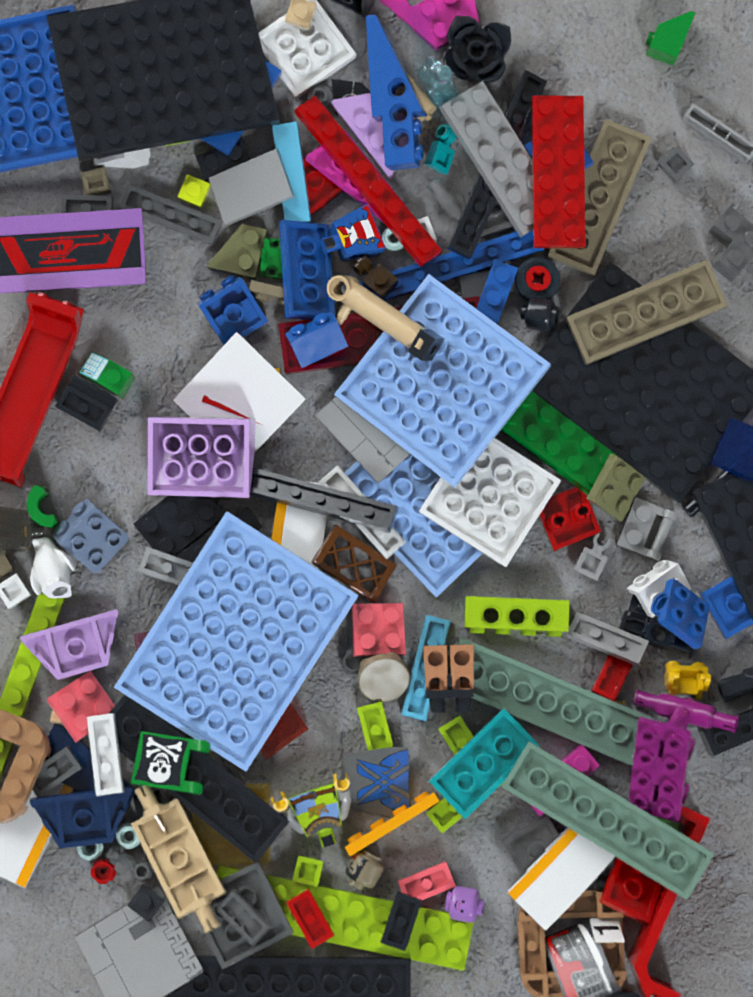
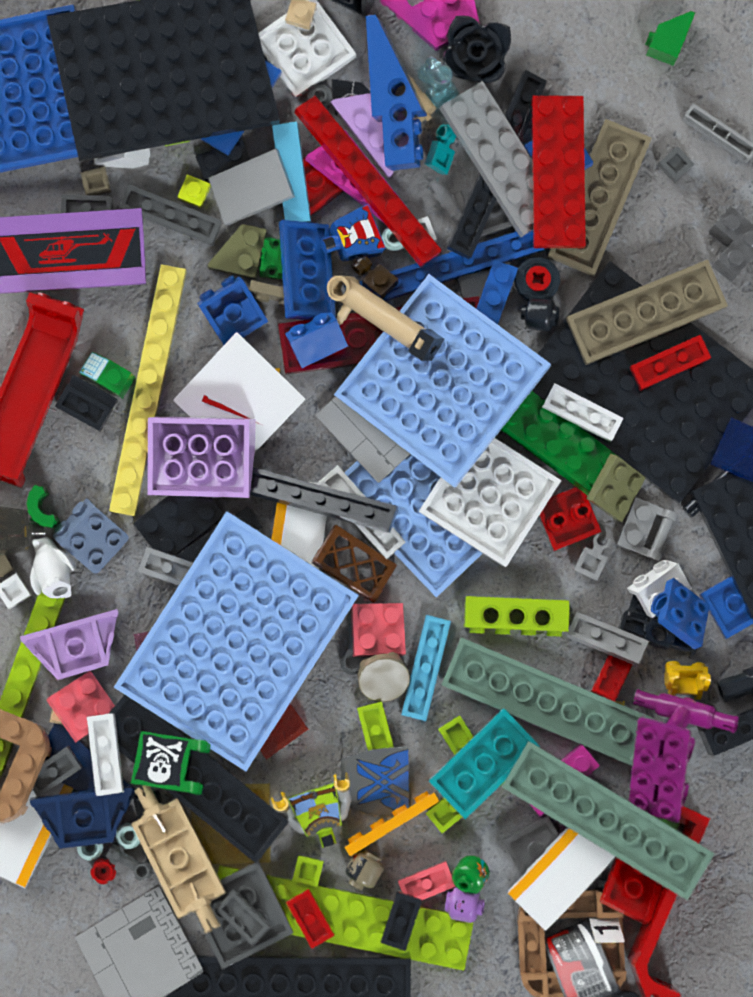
(146, 903): black plate -> none
(147, 389): none -> light yellow plate
(452, 683): nougat hips -> none
(470, 874): none -> green head
(582, 412): none -> white plate
(670, 362): none -> red plate

